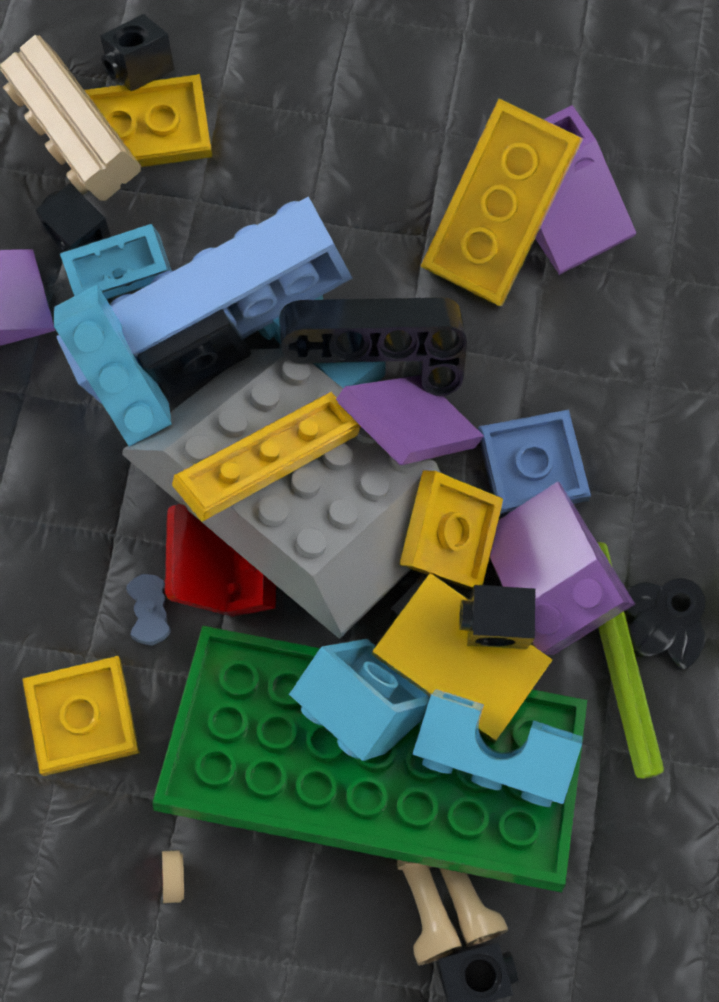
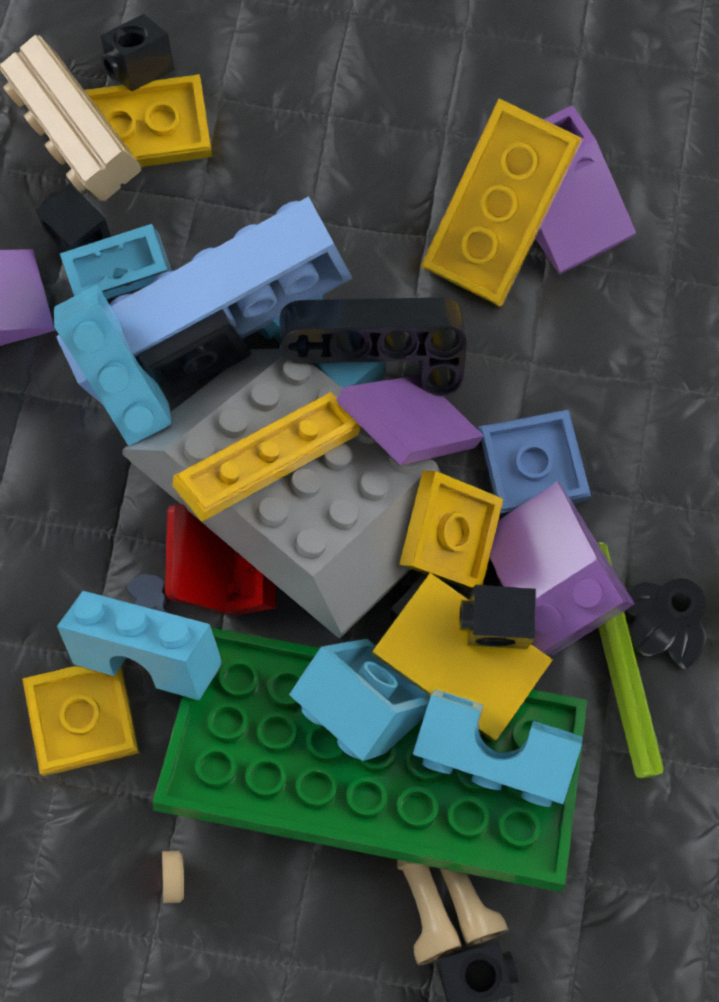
(171, 648): none -> medium azure arch

